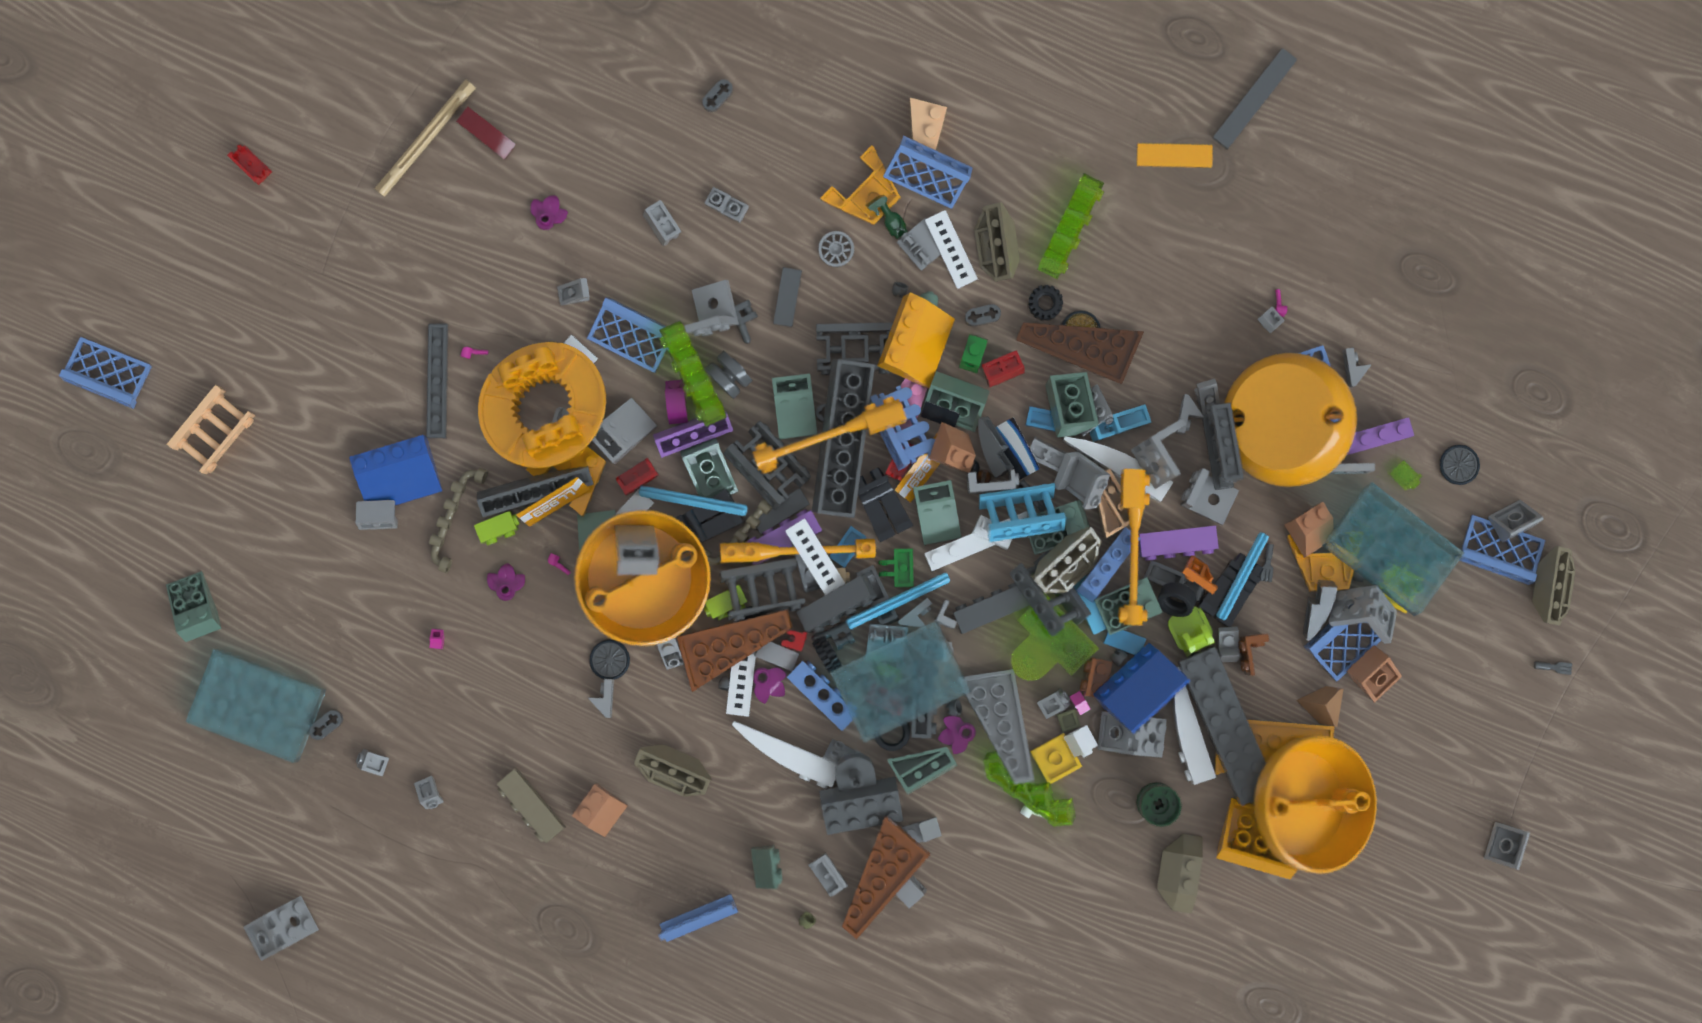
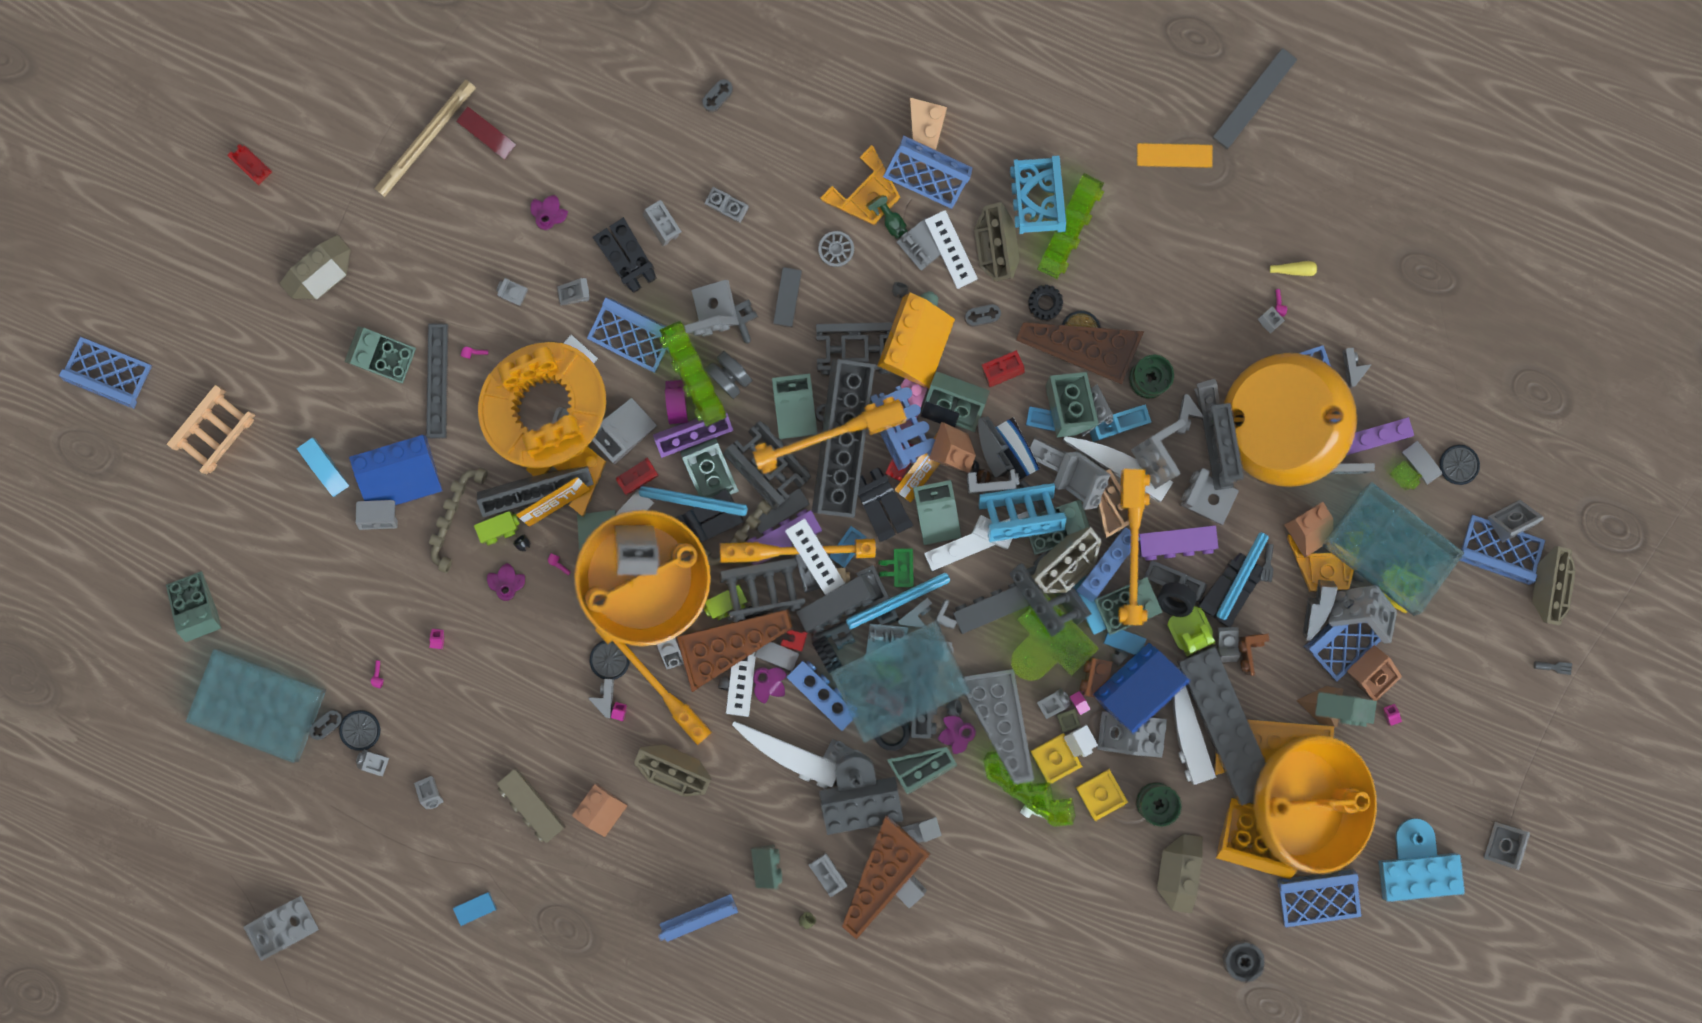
(318, 270): none -> dark tan wedge
(323, 466): none -> medium azure slope
(359, 730): none -> dark grey wheel
(376, 681): none -> dark pink hand
(380, 354): none -> sand green slope
(474, 908): none -> dark azure tile
(511, 291): none -> light grey bracket
(522, 542): none -> black hinge
(619, 711): none -> dark pink piece
(638, 263): none -> black hips
(681, 712): none -> light orange bar
(973, 353): green torso -> none
(1054, 176): none -> medium azure fence
(1101, 794): none -> yellow tile
(1161, 372): none -> dark green wheel
(1199, 572): orange wing -> none
(1233, 965): none -> dark grey brick
(1304, 268): none -> light yellow piece
(1314, 882): none -> medium blue fence
(1347, 709): none -> sand green wedge
(1392, 715): none -> dark pink piece
(1418, 868): none -> medium azure brick
(1422, 462): none -> light grey slope

